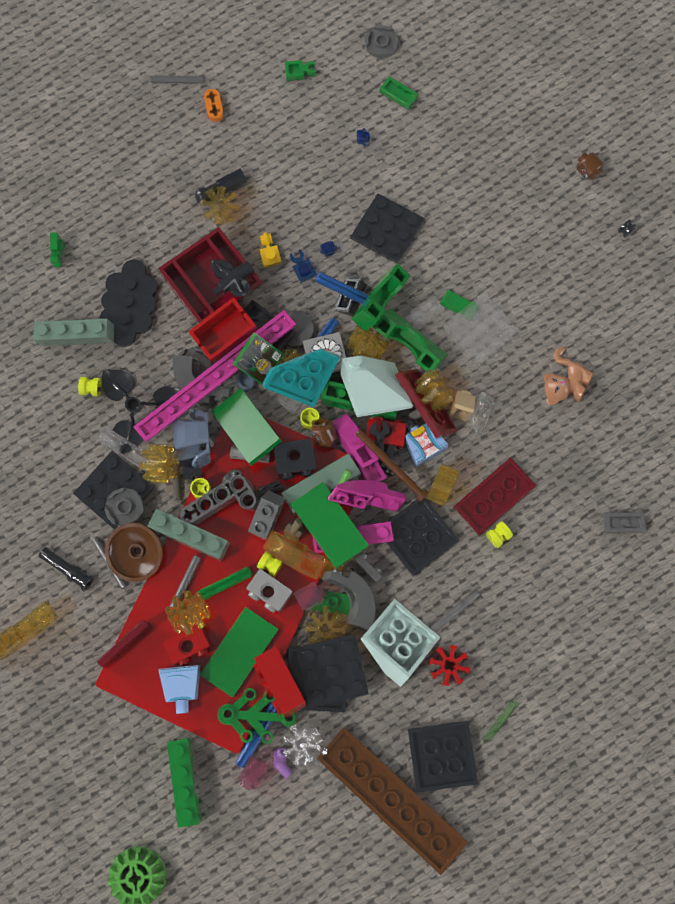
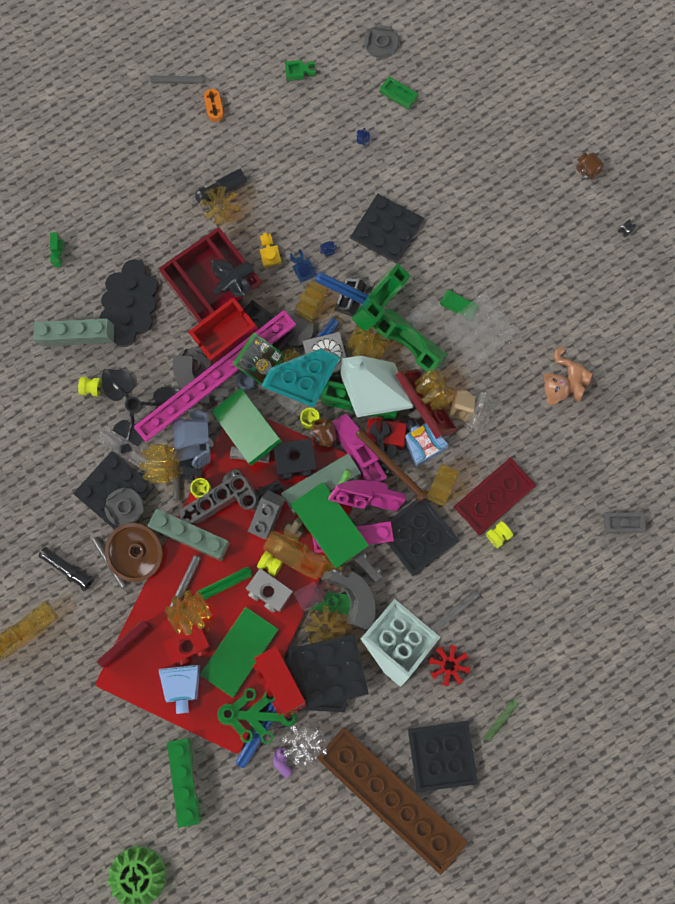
(252, 773): clear pink brick -> none
(311, 300): none -> clear yellow gear

